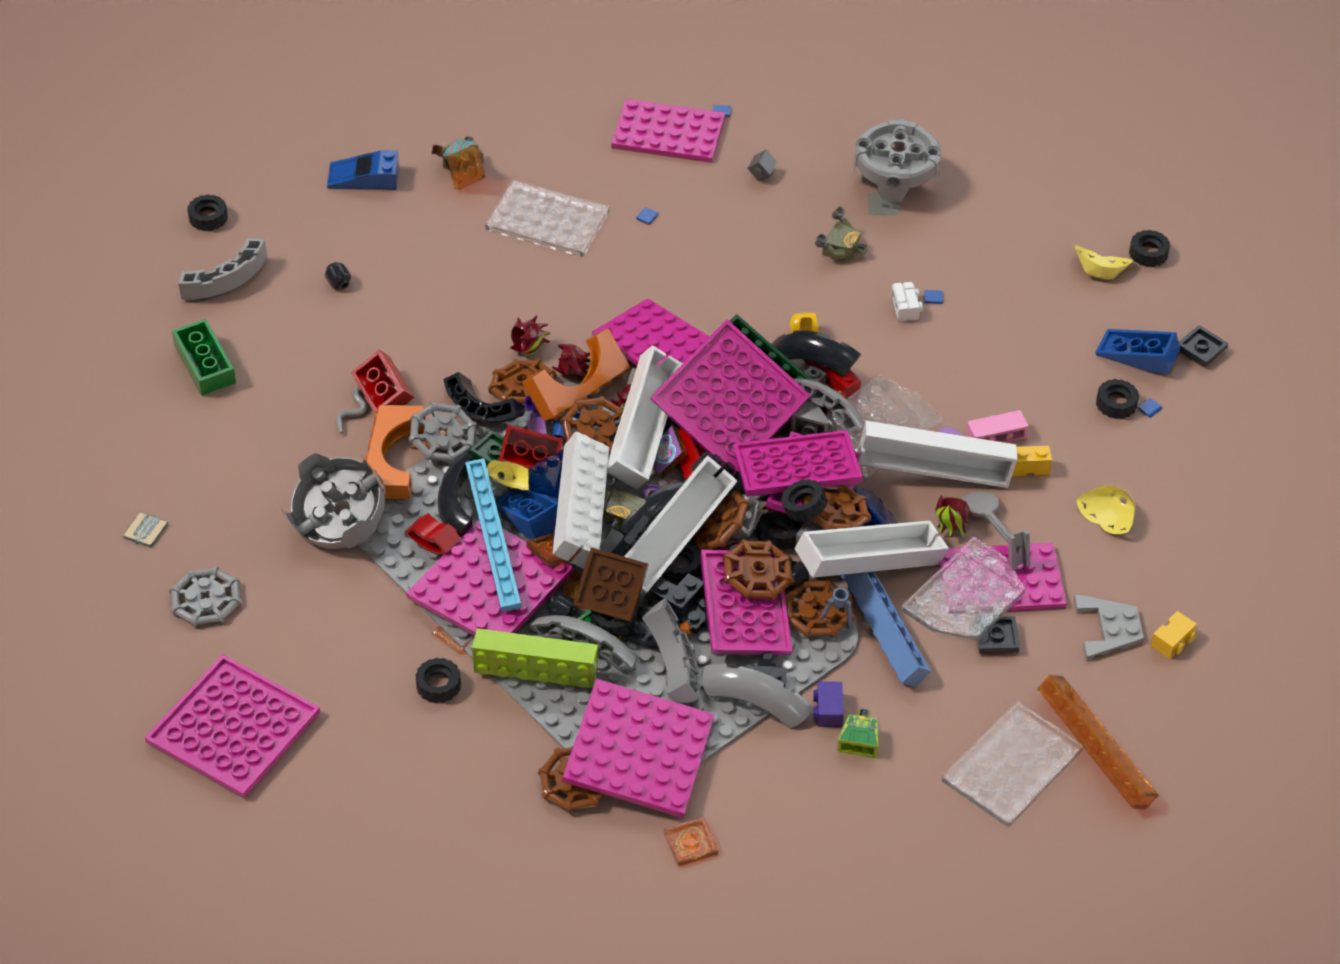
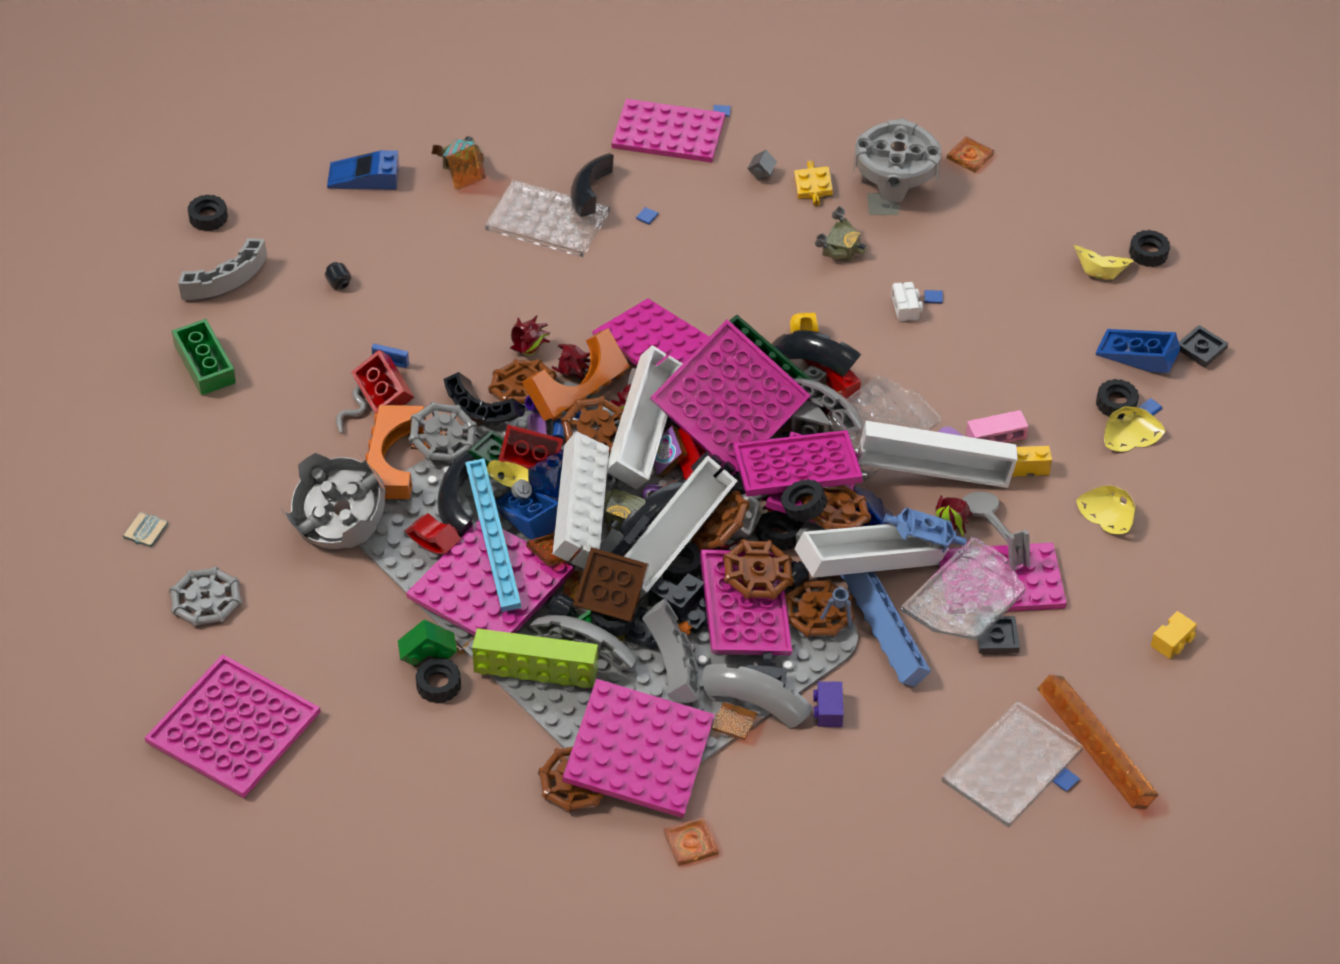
(398, 356): none -> blue tile
(424, 641): none -> green brick
(521, 489): none -> light grey tile
(581, 193): none -> black brick
(734, 721): none -> clear orange piece
(813, 182): none -> yellow plate
(859, 735): torso -> none
(925, 527): none -> medium blue plate
(970, 154): none -> clear orange tile
(1066, 780): none -> blue piece
(1118, 625): light grey wing -> none
(1131, 429): none -> light yellow piece

